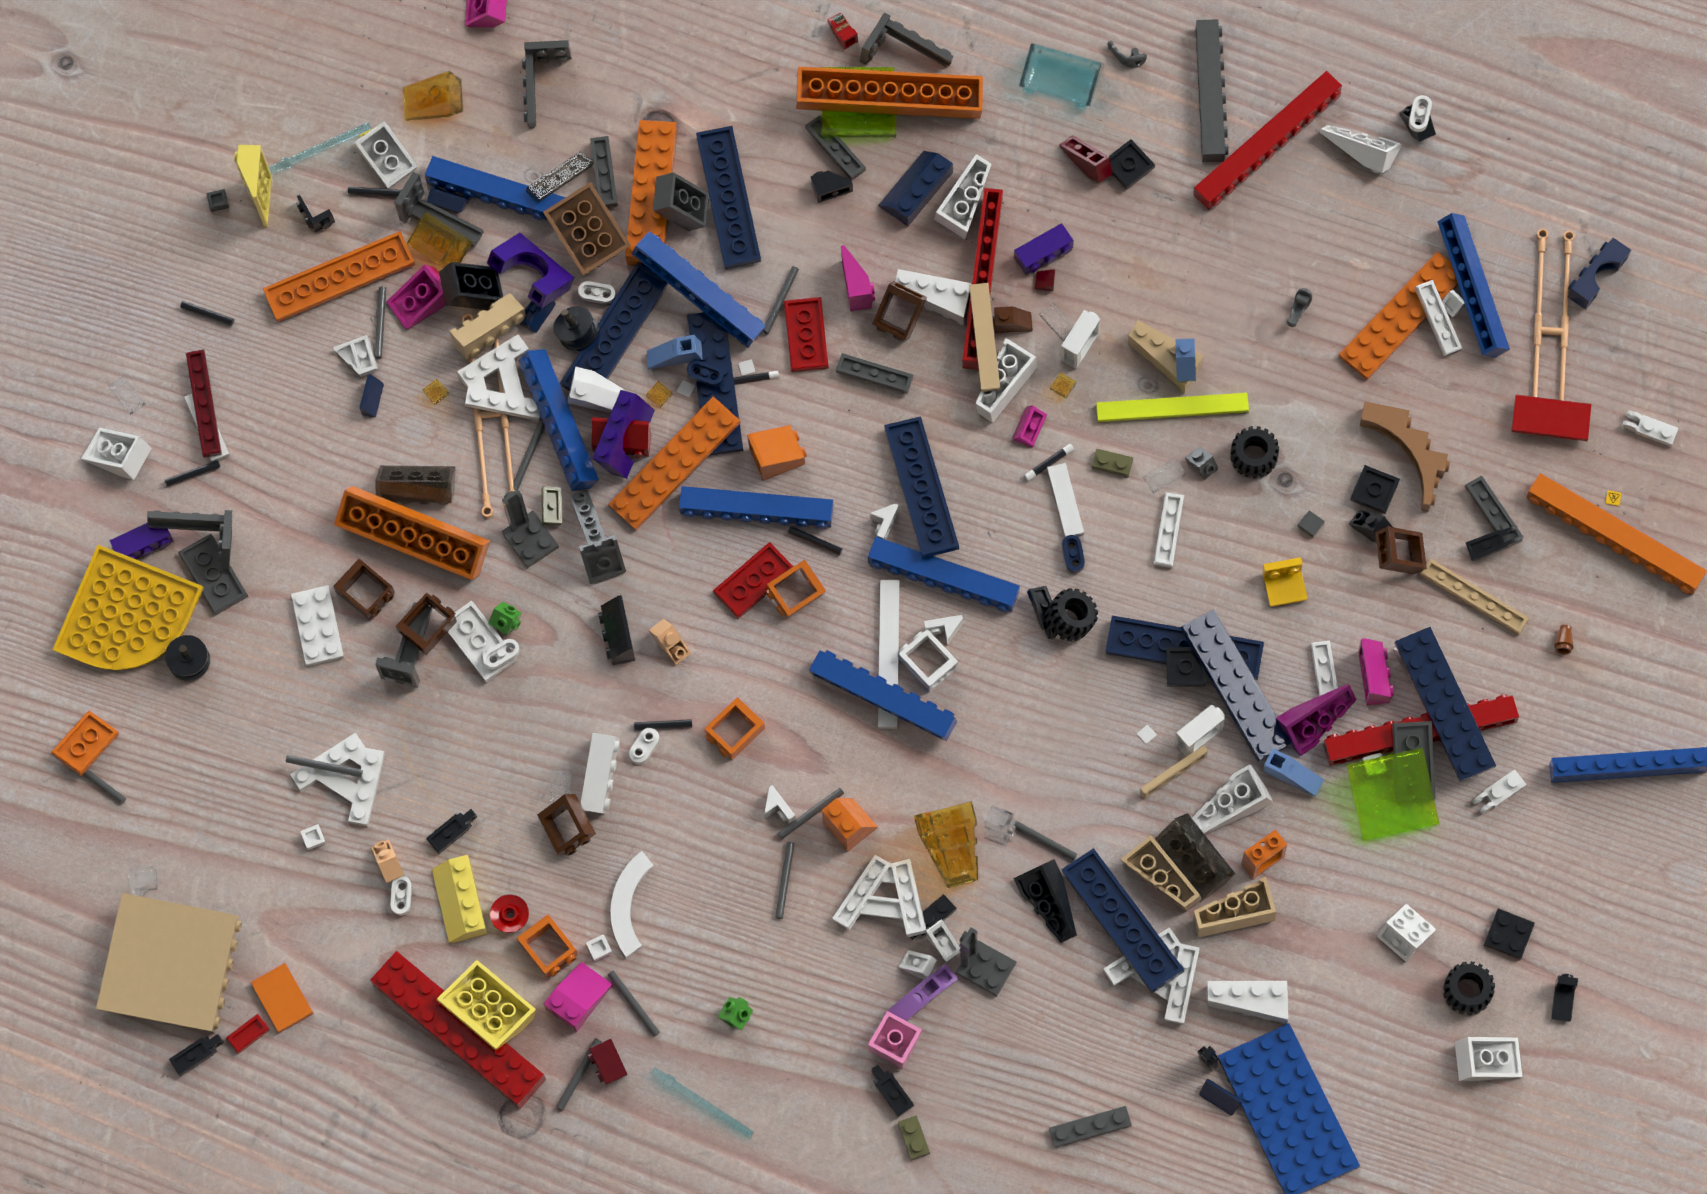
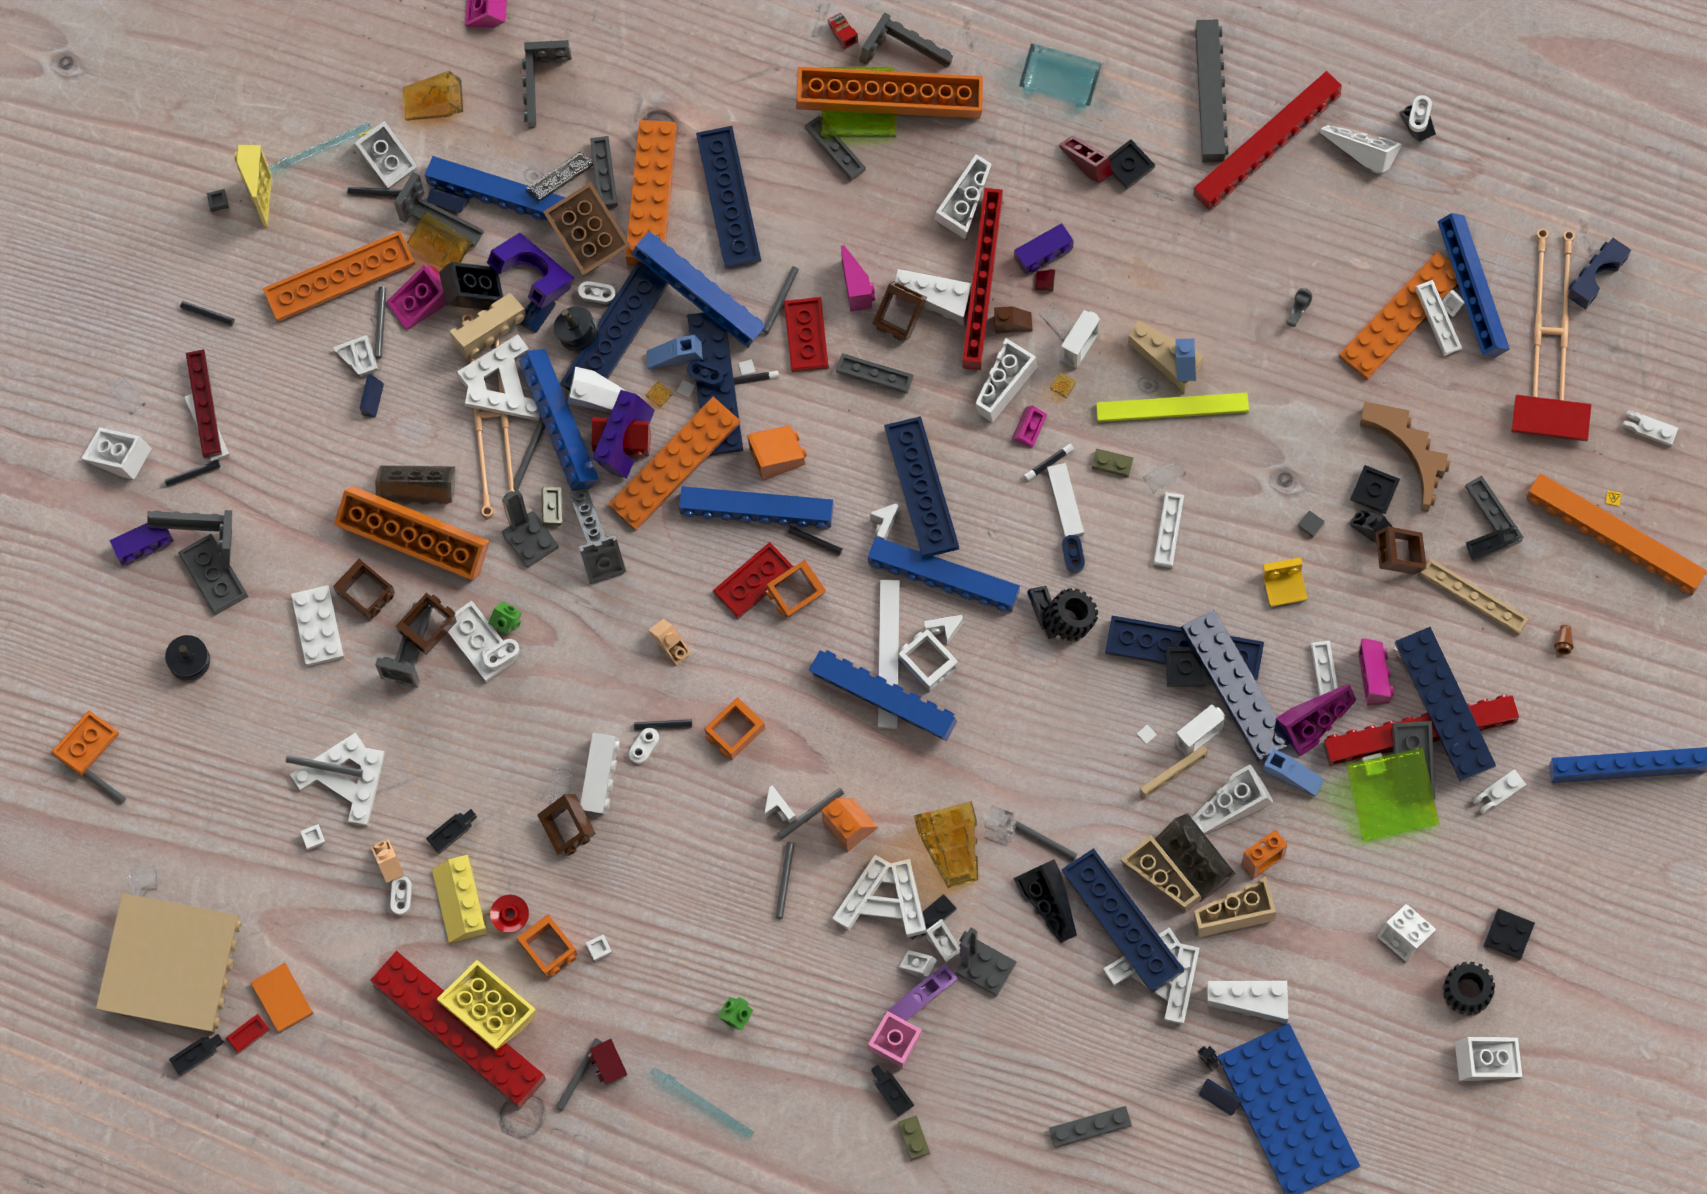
(125, 612): yellow plate -> none
(318, 222): black bracket -> none
(435, 391): clear yellow plate -> none
(577, 996): dark pink slope -> none
(616, 631): black slope -> none
(622, 900): white tile -> none
(633, 1003): dark grey bar -> none
(680, 201): dark grey brick -> none
(829, 185): black slope -> none
(917, 186): dark blue slope -> none
(984, 337): tan tile -> none
(1134, 61): dark grey piece -> none
(1202, 461): dark grey bracket -> none
(1257, 438): black tyre -> none
(1564, 997): black bracket -> none

